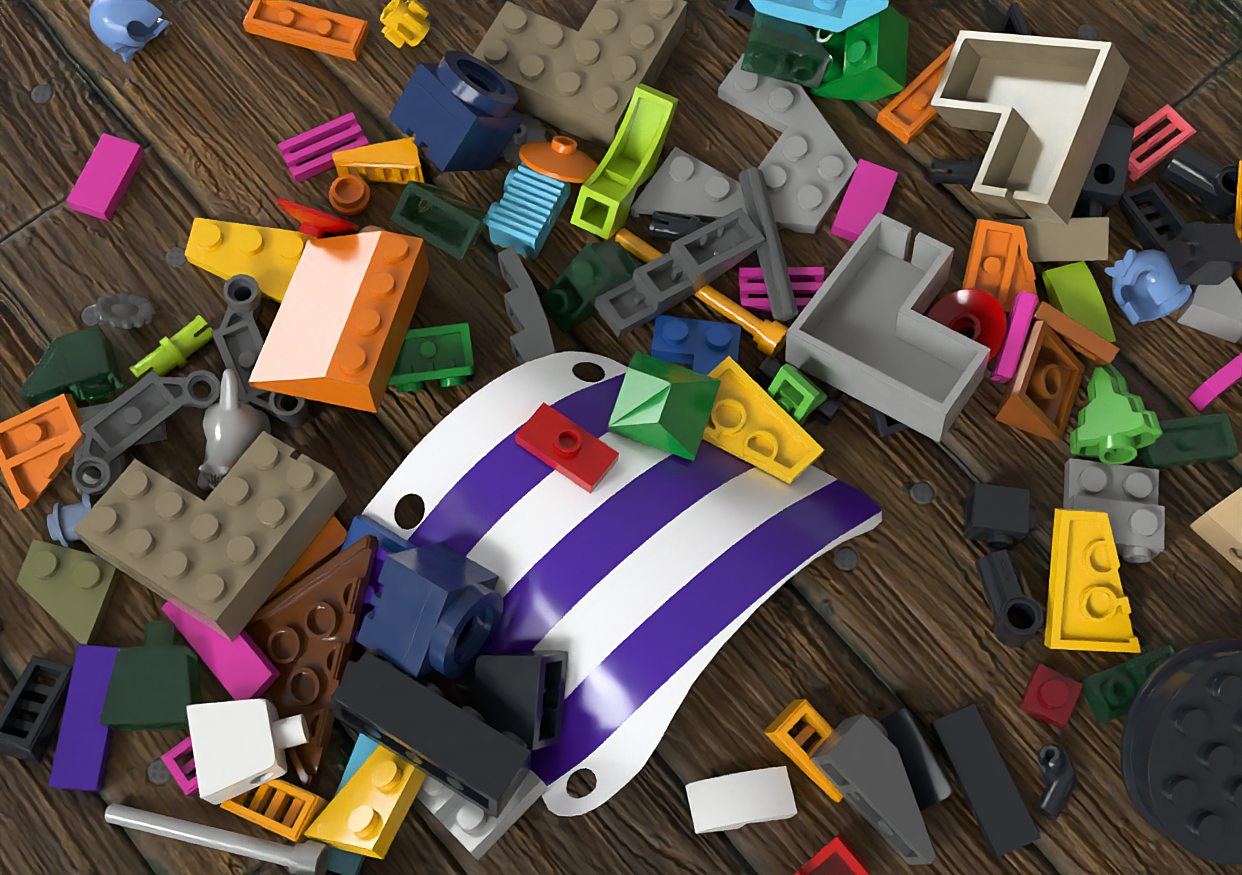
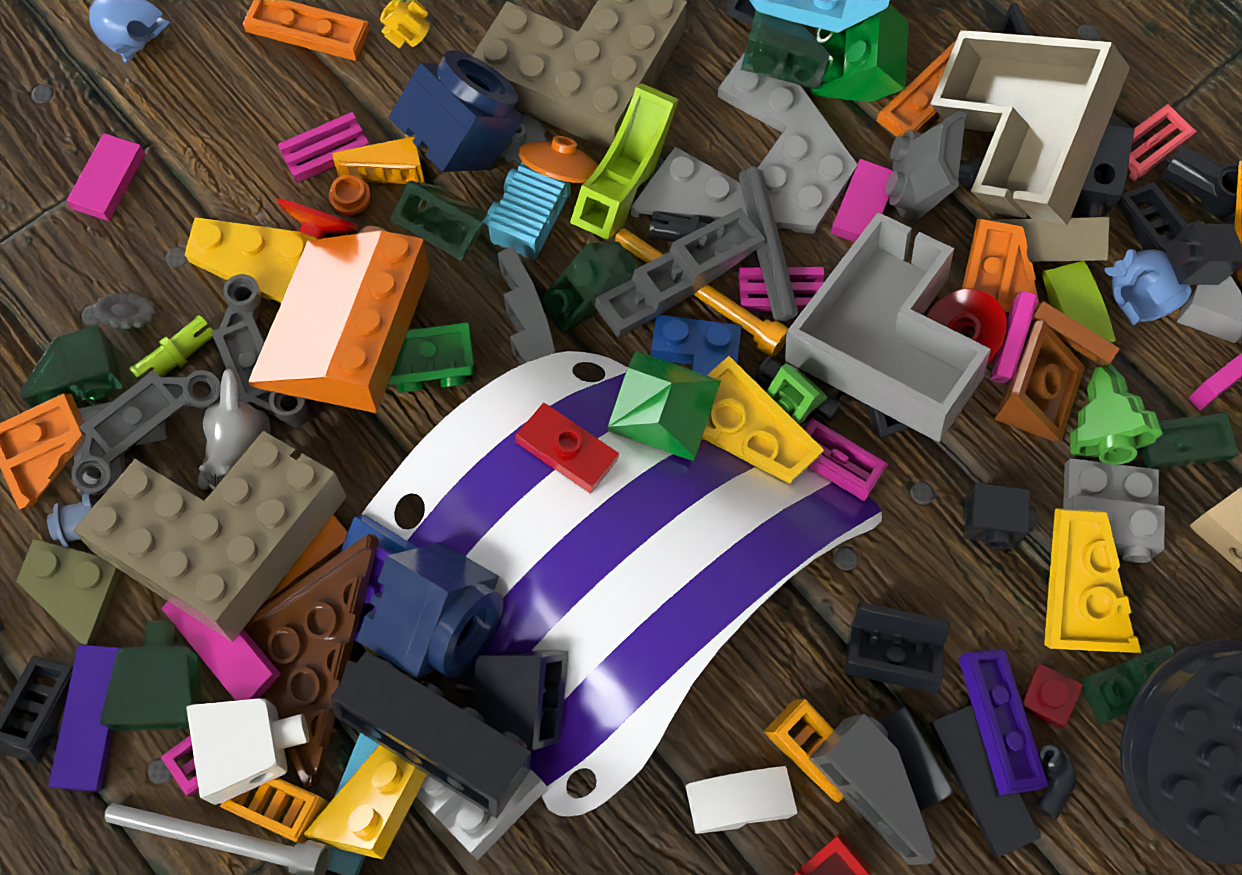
(835, 463): none -> dark pink tile
(896, 647): none -> black bracket
(925, 167): none -> dark grey slope
(1002, 722): none -> dark purple tile
(1008, 594): black piece -> none

